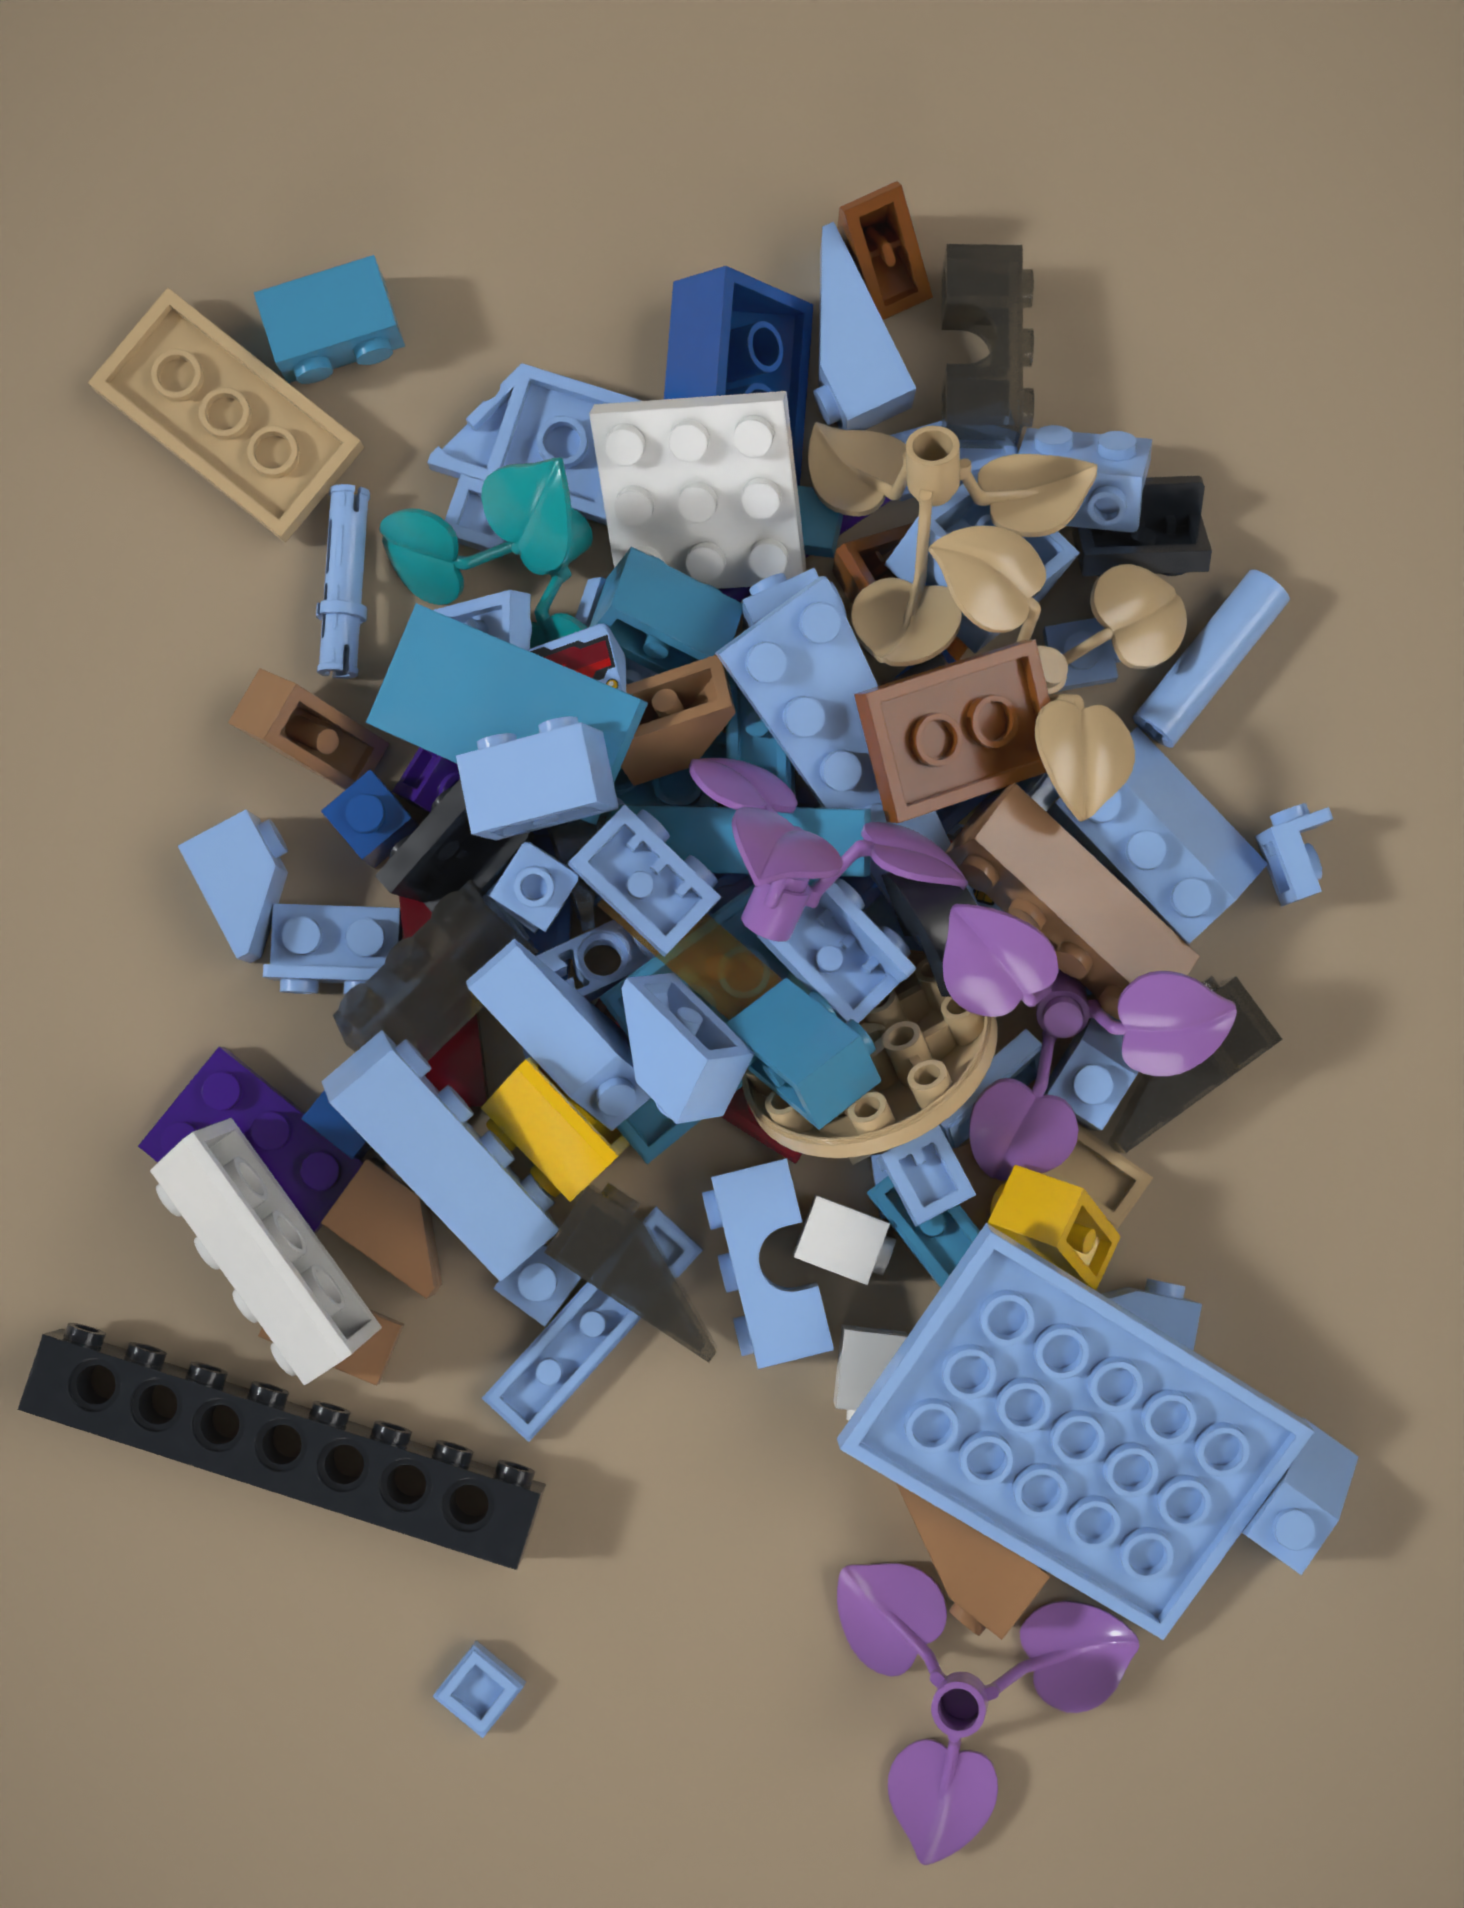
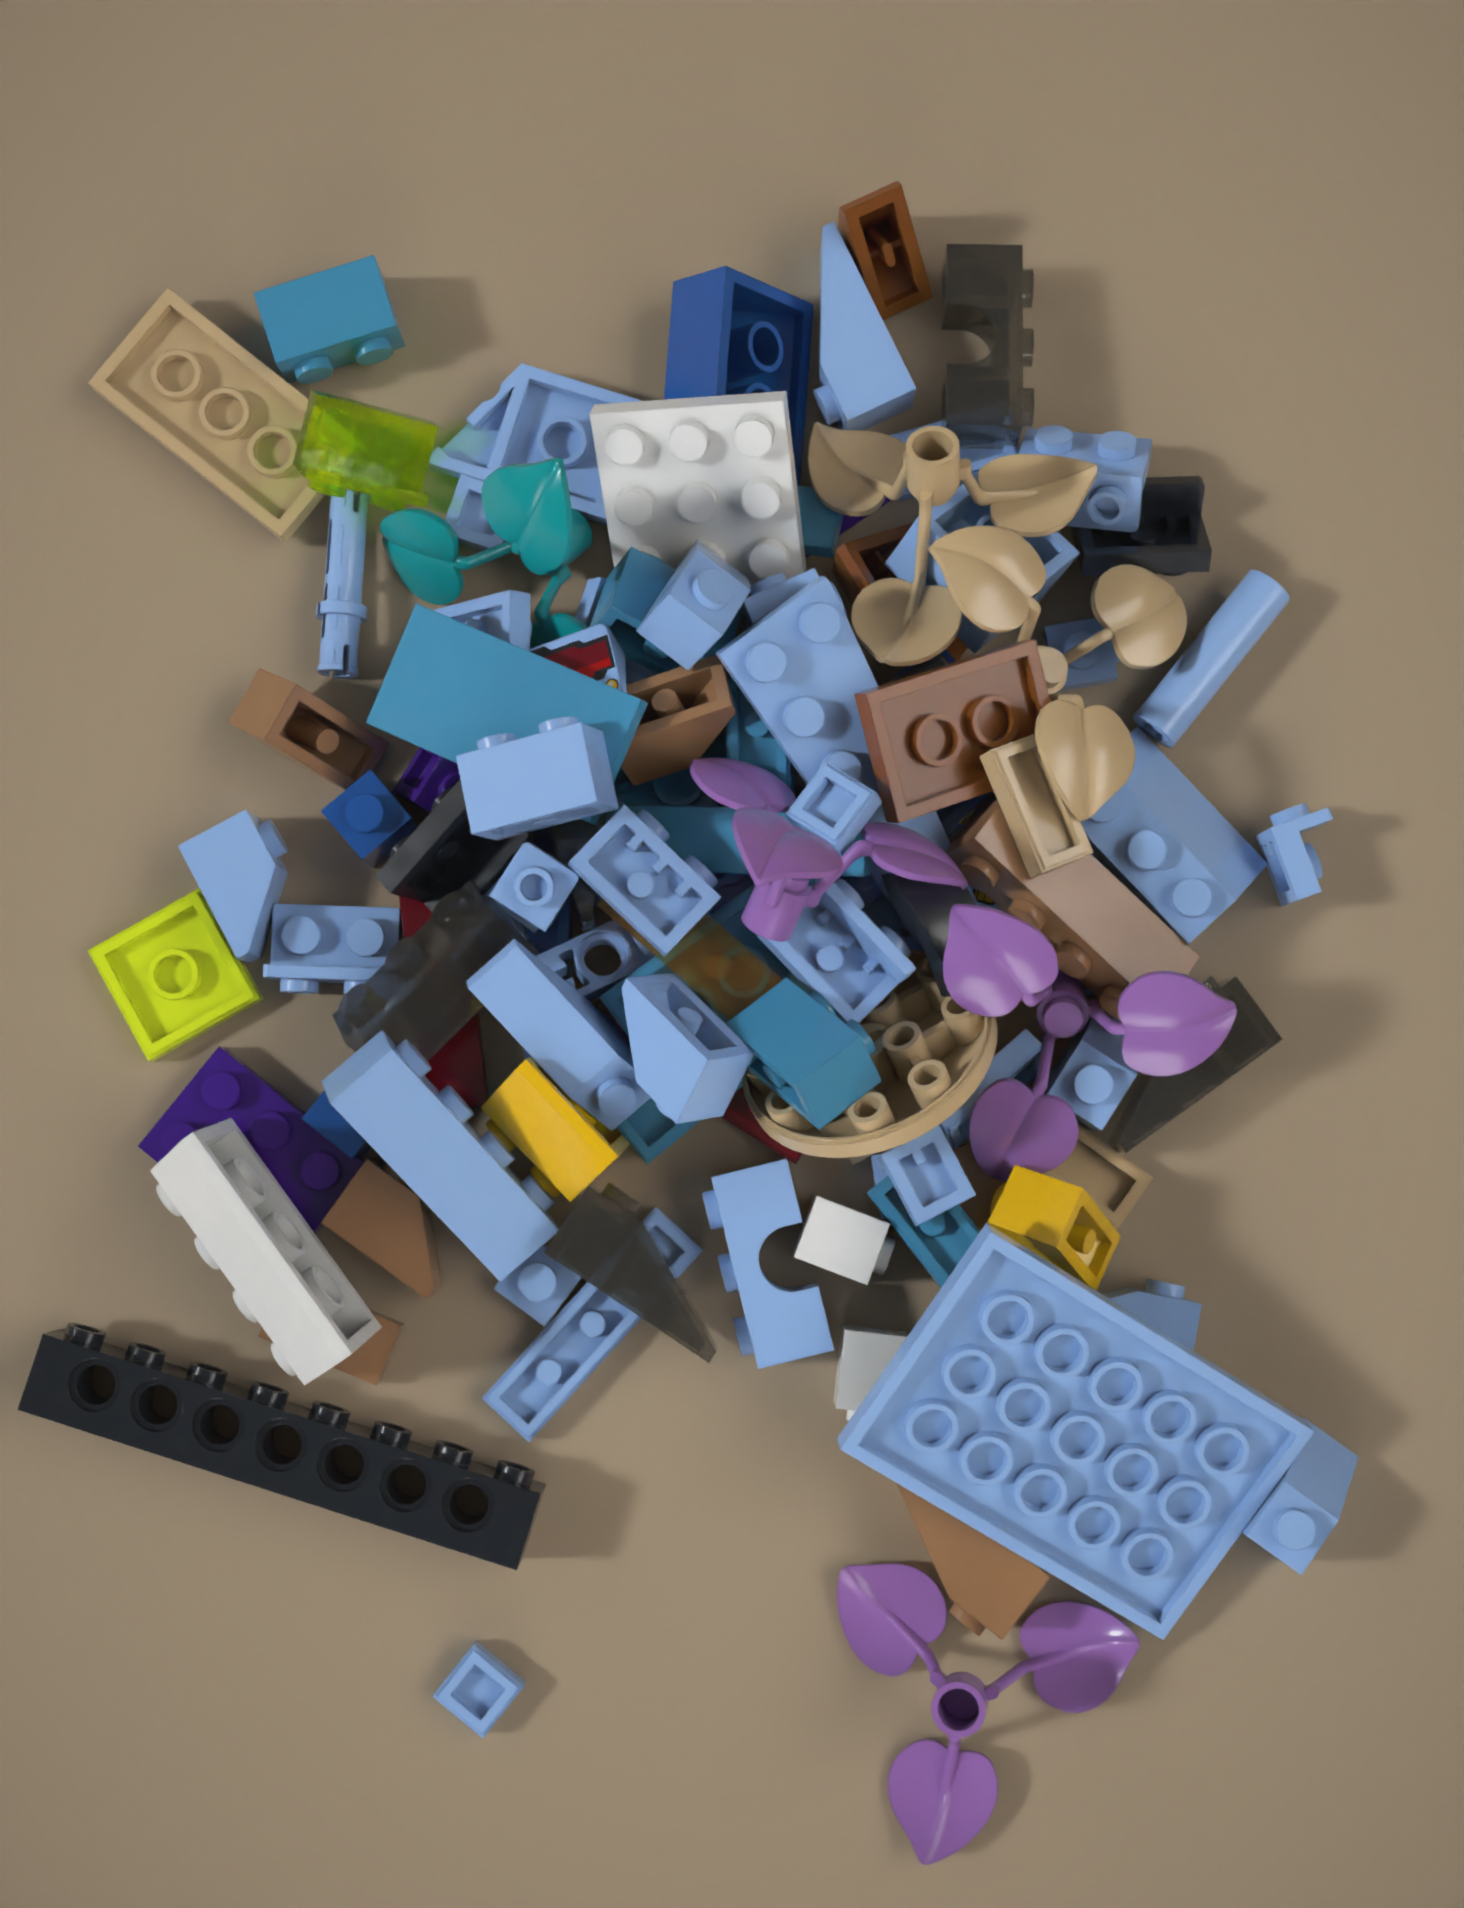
(174, 975): none -> neon yellow tile
(365, 451): none -> clear neon green bracket
(695, 606): none -> light blue slope
(834, 807): none -> light blue tile
(1034, 811): none -> tan tile

